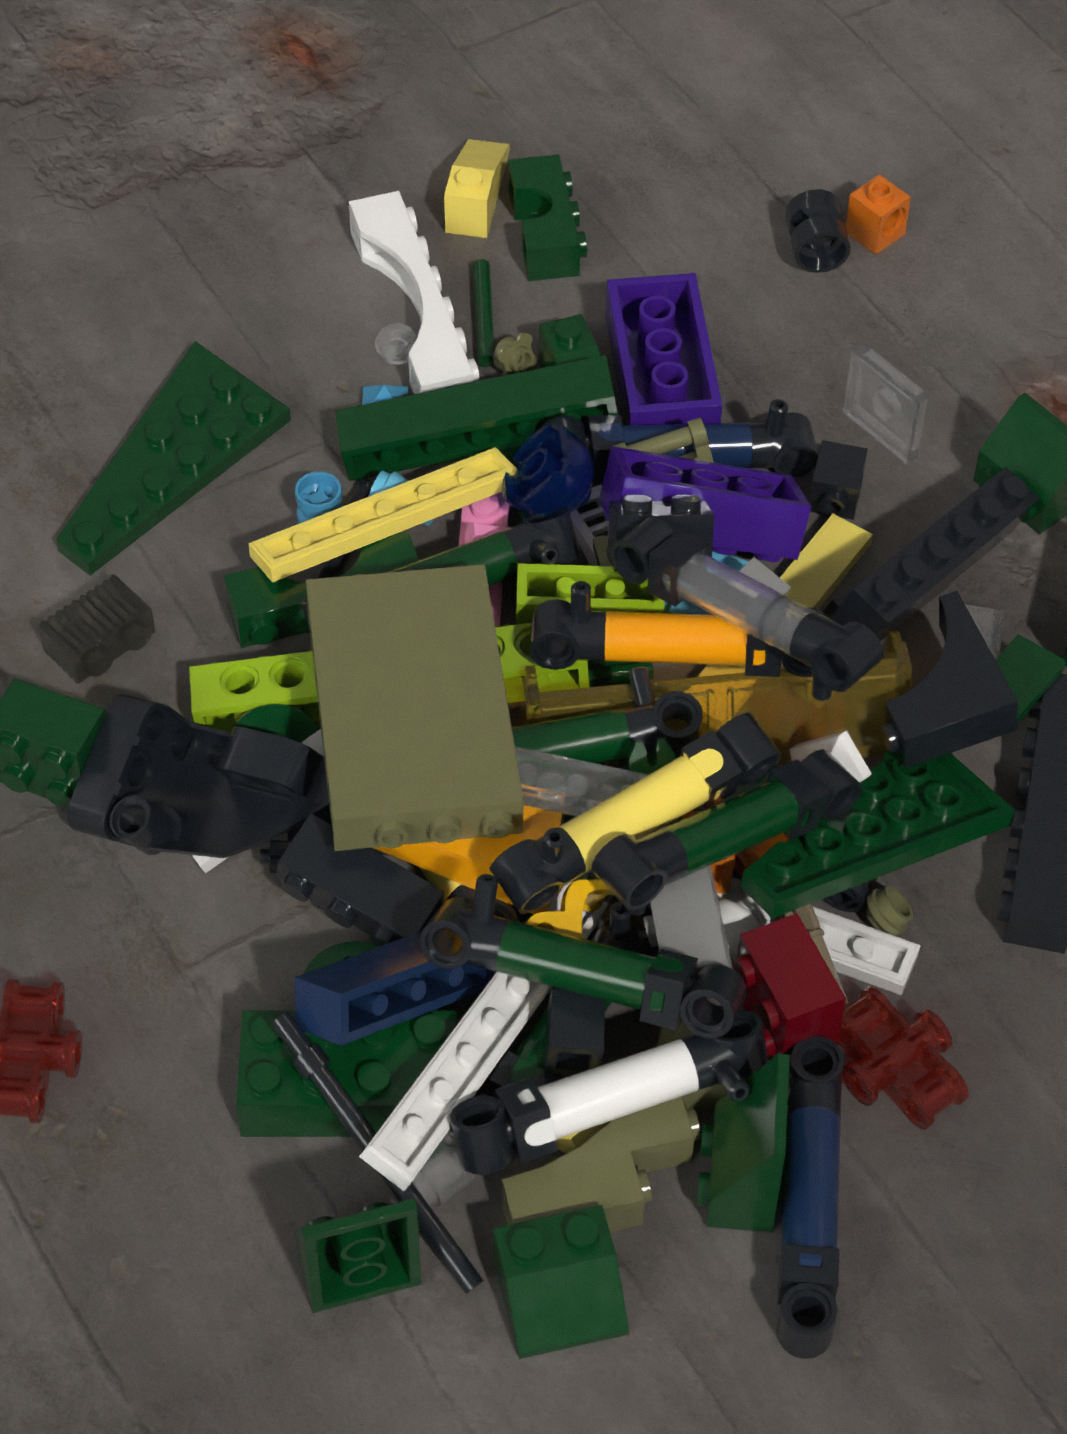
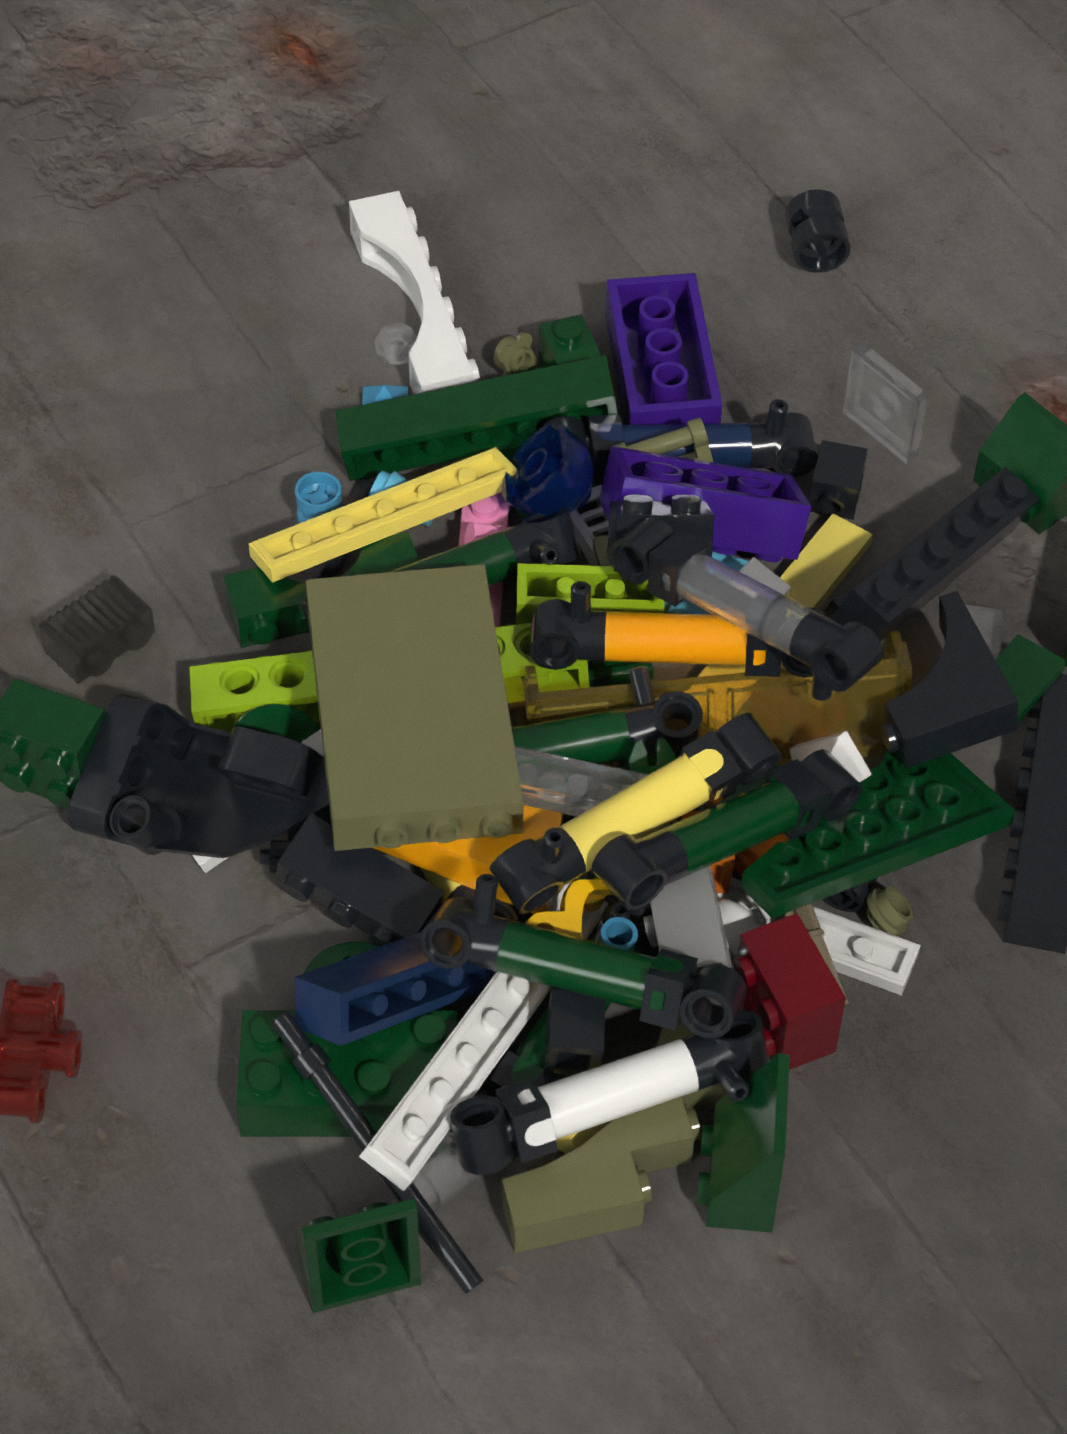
(183, 442): dark green wing -> none
(474, 187): light yellow slope -> none
(483, 313): dark green bar -> none
(549, 219): dark green arch -> none
(560, 1281): dark green slope -> none
(619, 933): none -> dark azure hinge
(811, 1198): piece -> none
(877, 214): orange brick -> none
(899, 1058): clear red axle -> none

